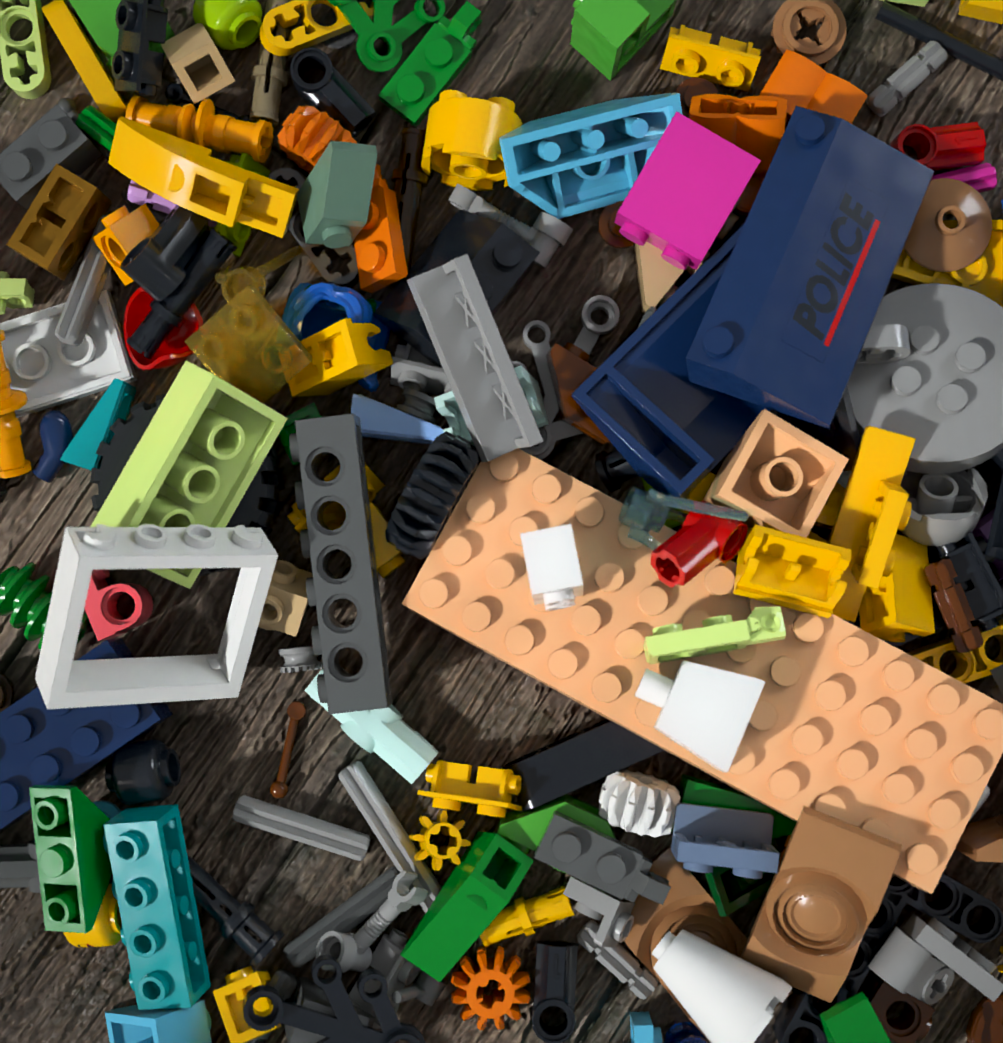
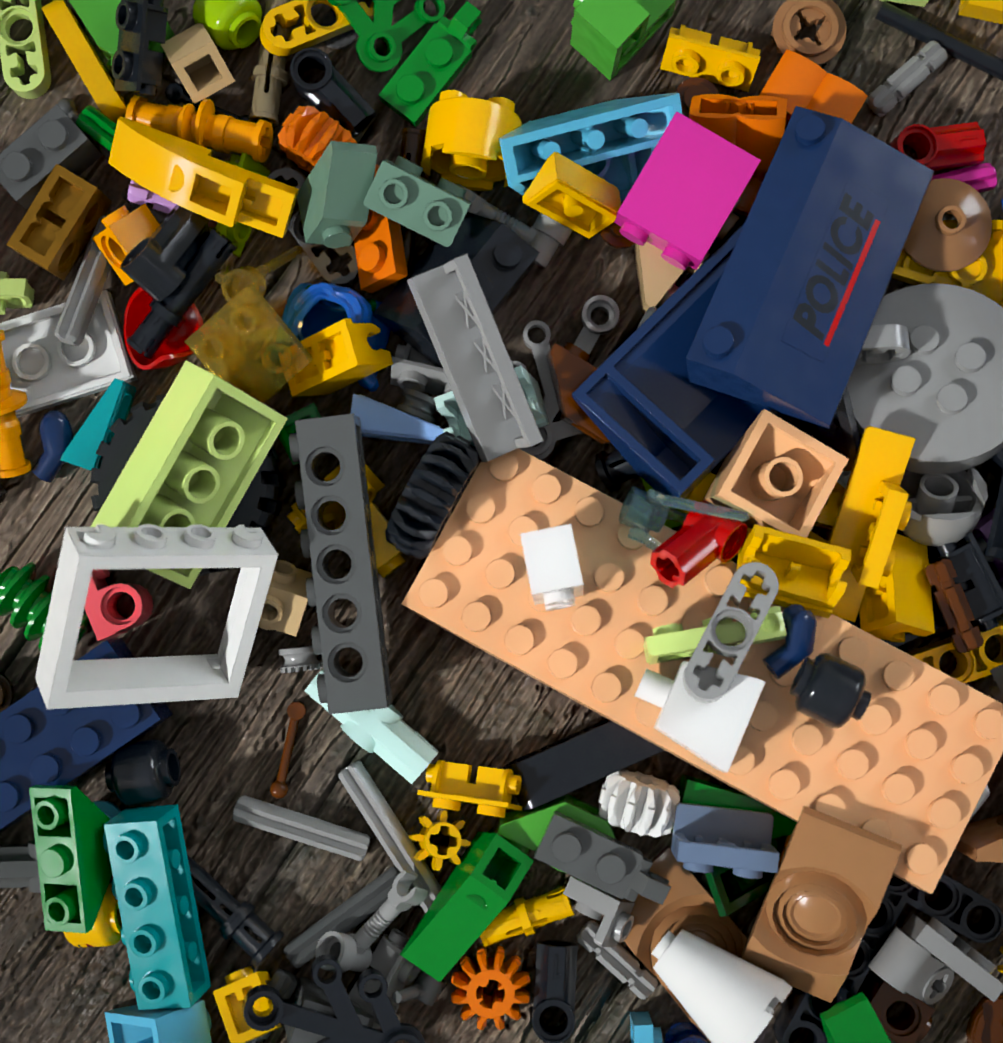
(417, 202): none -> sand green bracket
(573, 196): none -> yellow slope
(735, 593): none -> light grey beam
(799, 641): none -> dark blue arm
(830, 690): none -> black head

